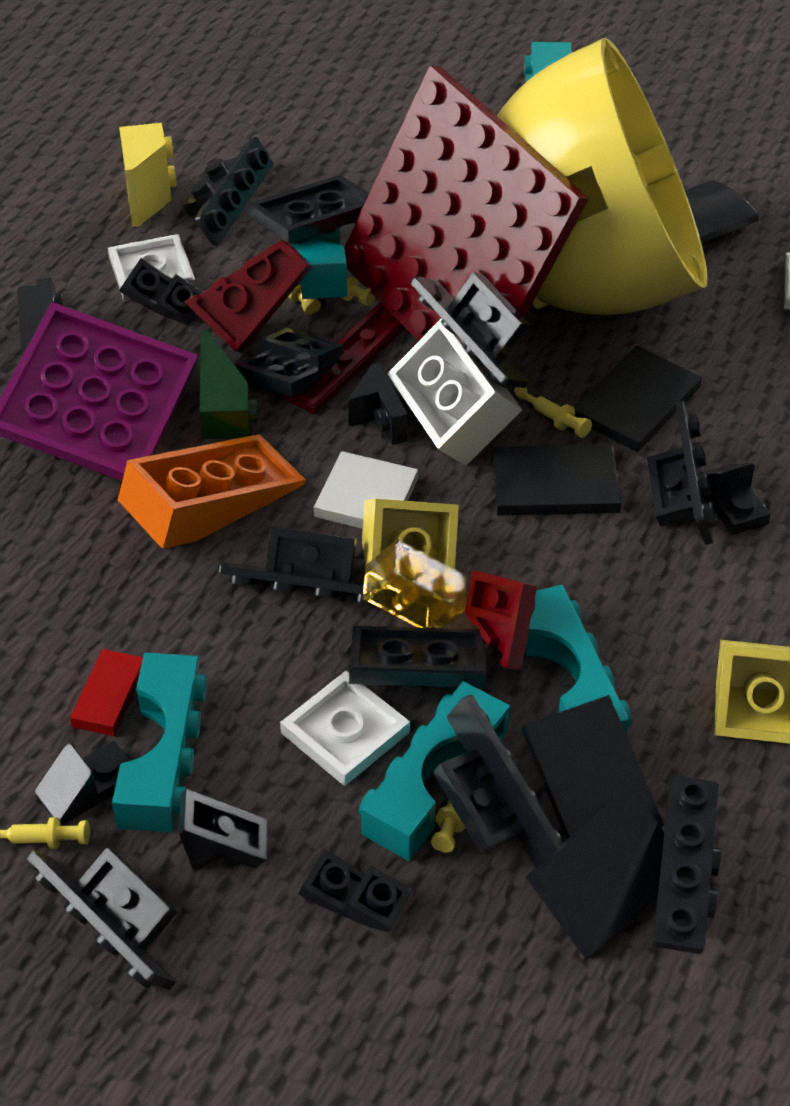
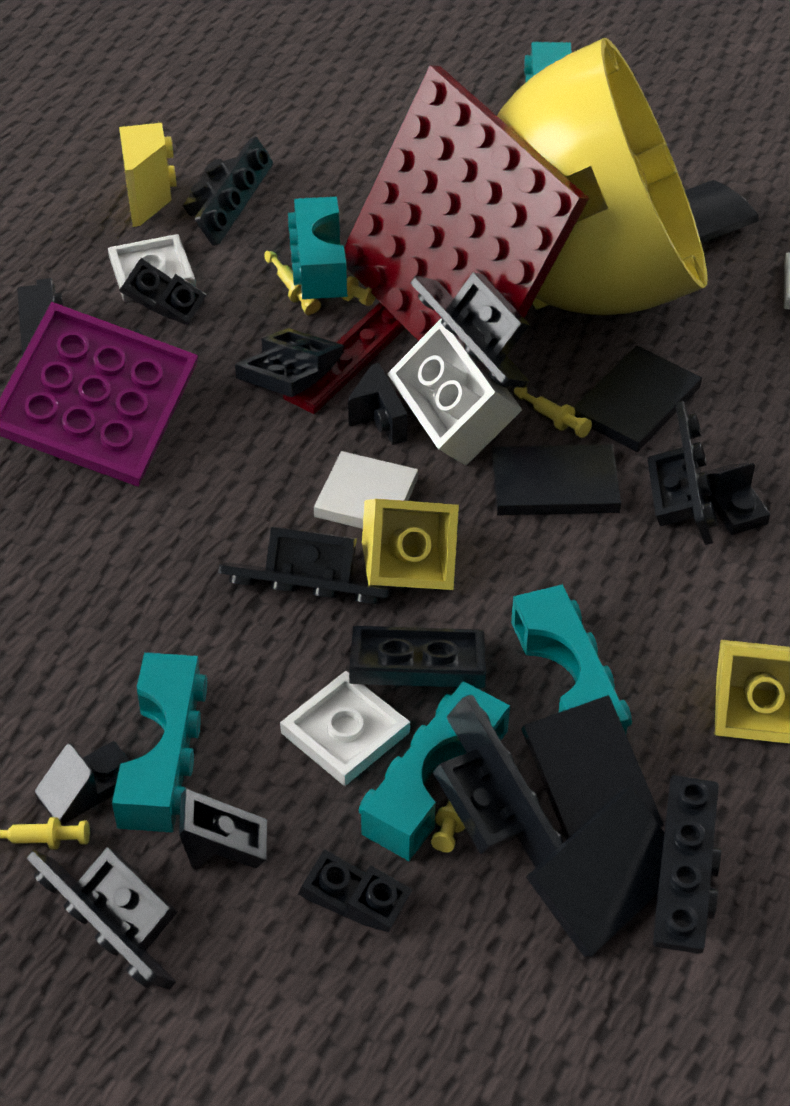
(107, 693): red tile -> none
(204, 487): orange slope -> none
(223, 394): dark green slope -> none
(250, 296): dark red wing -> none
(310, 209): black plate -> none
(414, 586): clear yellow brick -> none
(502, 613): dark red wing -> none

